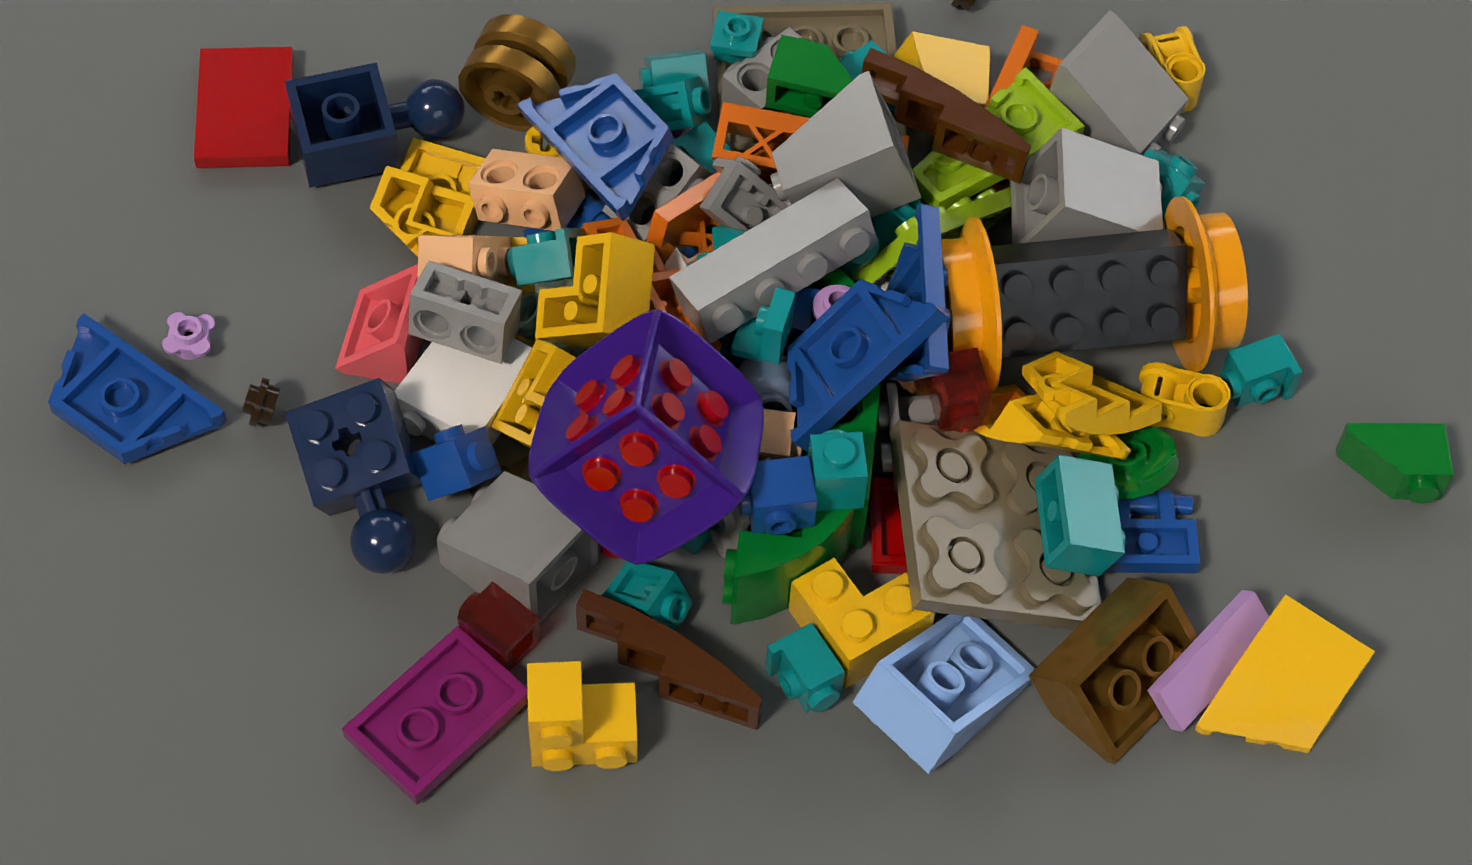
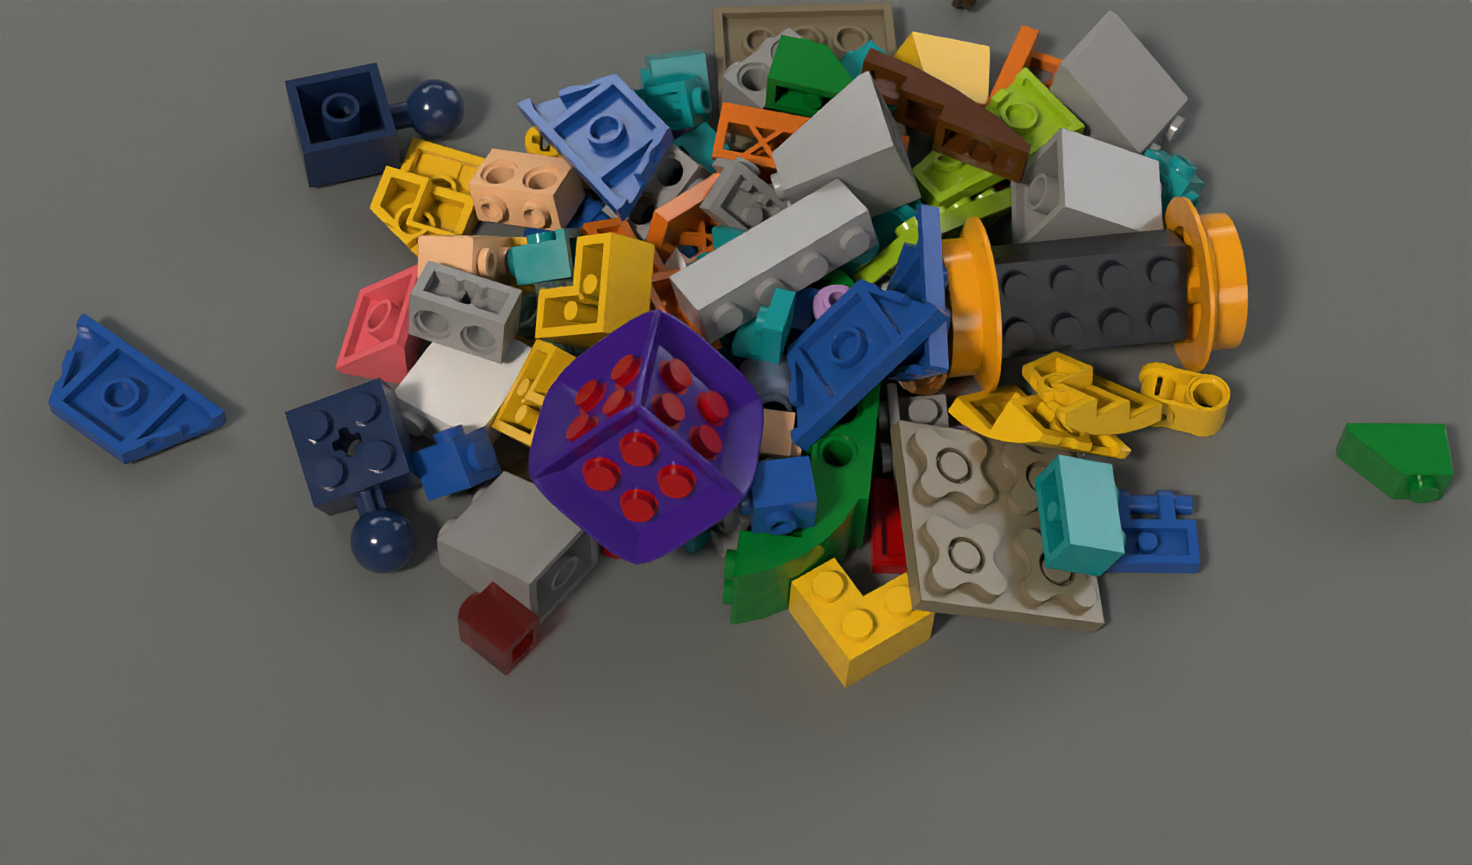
(190, 346): lavender plate -> none
(243, 107): red tile -> none
(261, 402): dark brown plate -> none
(436, 714): magenta plate -> none
(512, 63): pearl gold wheel -> none
(578, 721): yellow brick -> none
(652, 592): teal bracket -> none
(684, 669): reddish brown slope -> none
(736, 36): teal bracket -> none
(806, 669): teal brick -> none
(838, 469): teal brick -> none
(943, 688): light blue slope -> none
(962, 394): clear red brick -> none
(1108, 663): pearl gold slope -> none
(1148, 465): green plate -> none
(1179, 59): yellow piece -> none
(1207, 662): lavender tile -> none
(1261, 371): teal brick -> none
(1287, 681): yellow slope -> none

